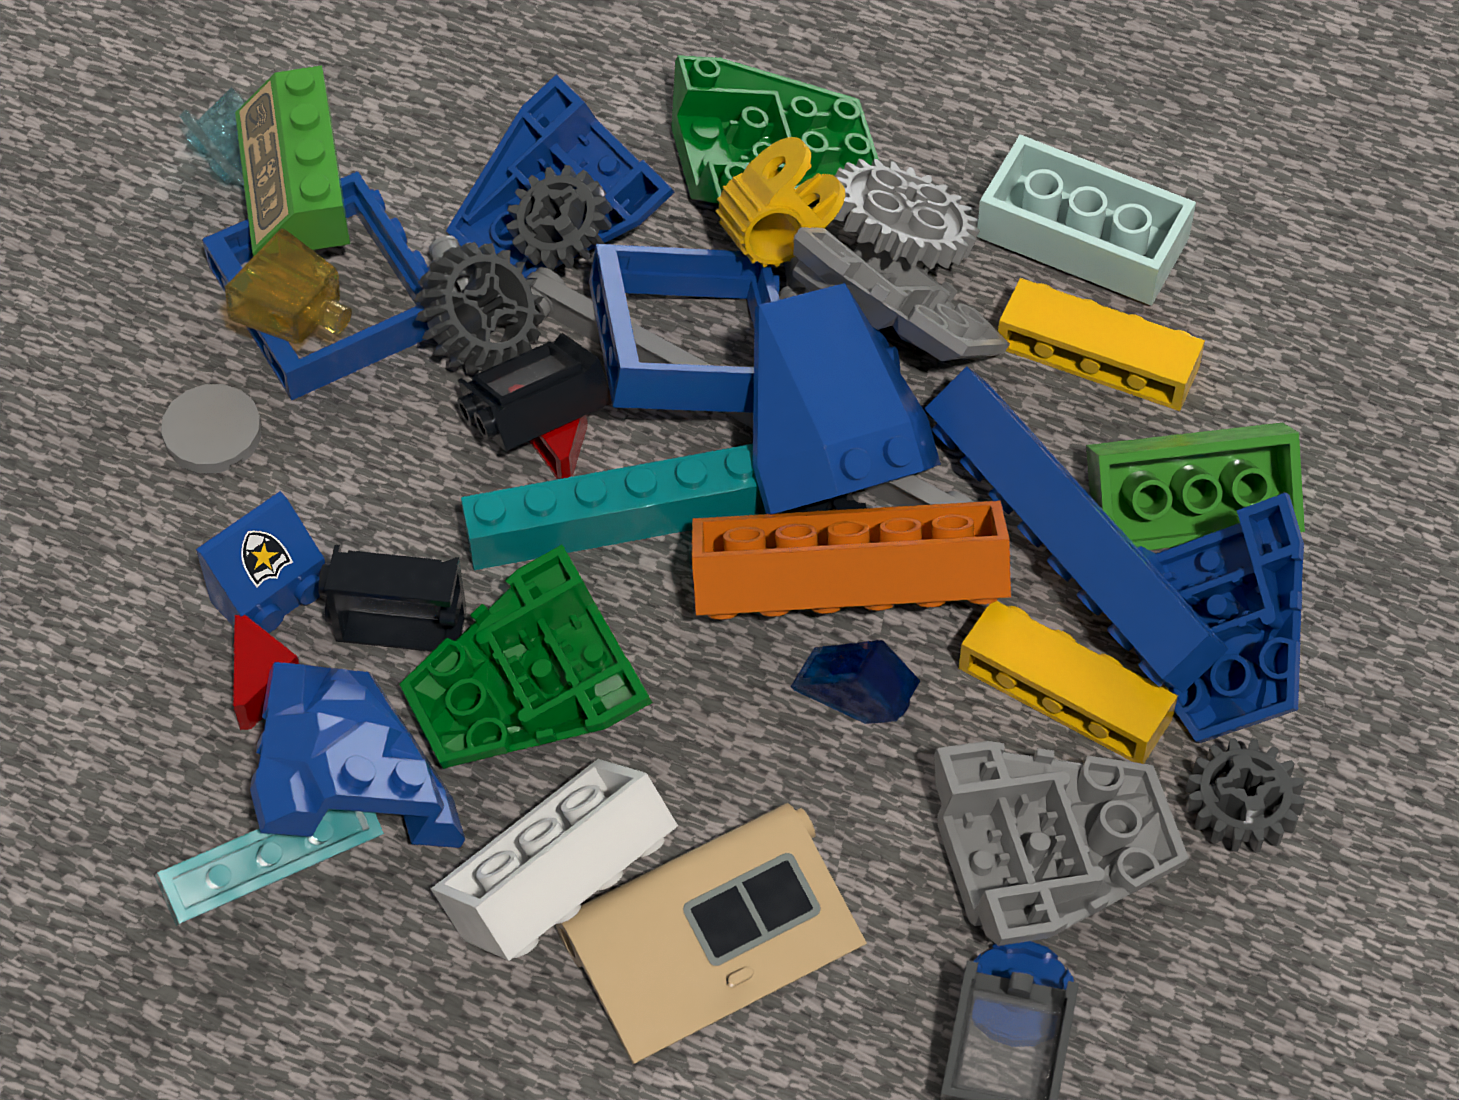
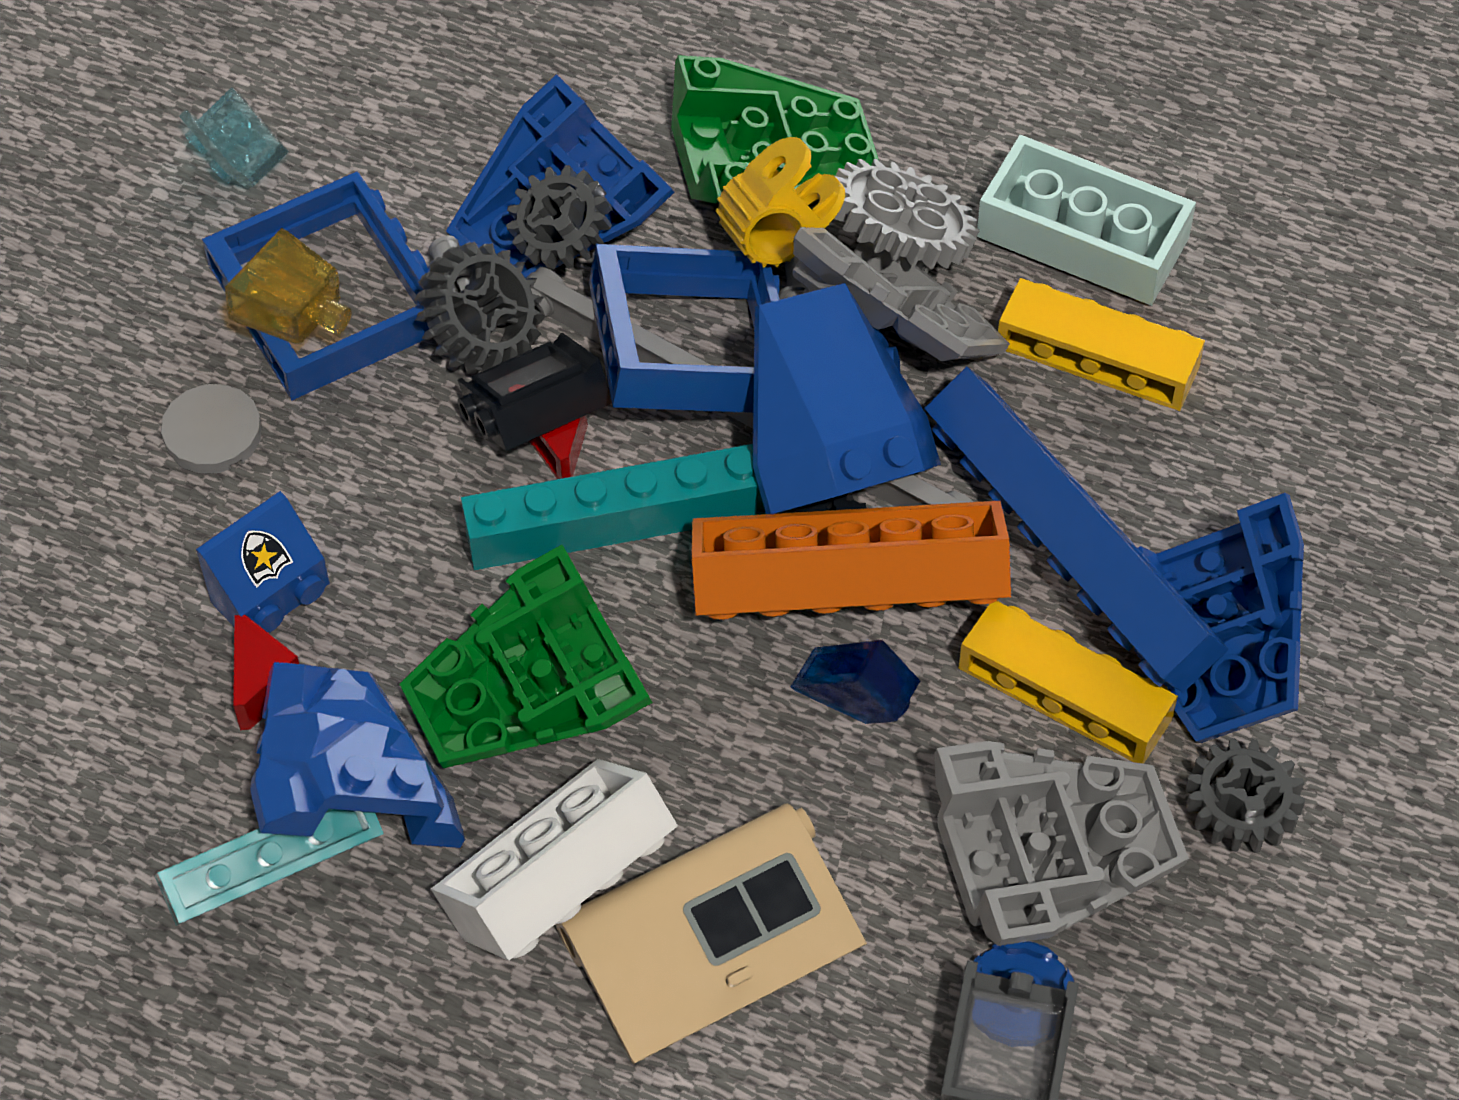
(292, 161): bright green slope -> none
(393, 599): black window -> none
(1194, 482): bright green slope -> none

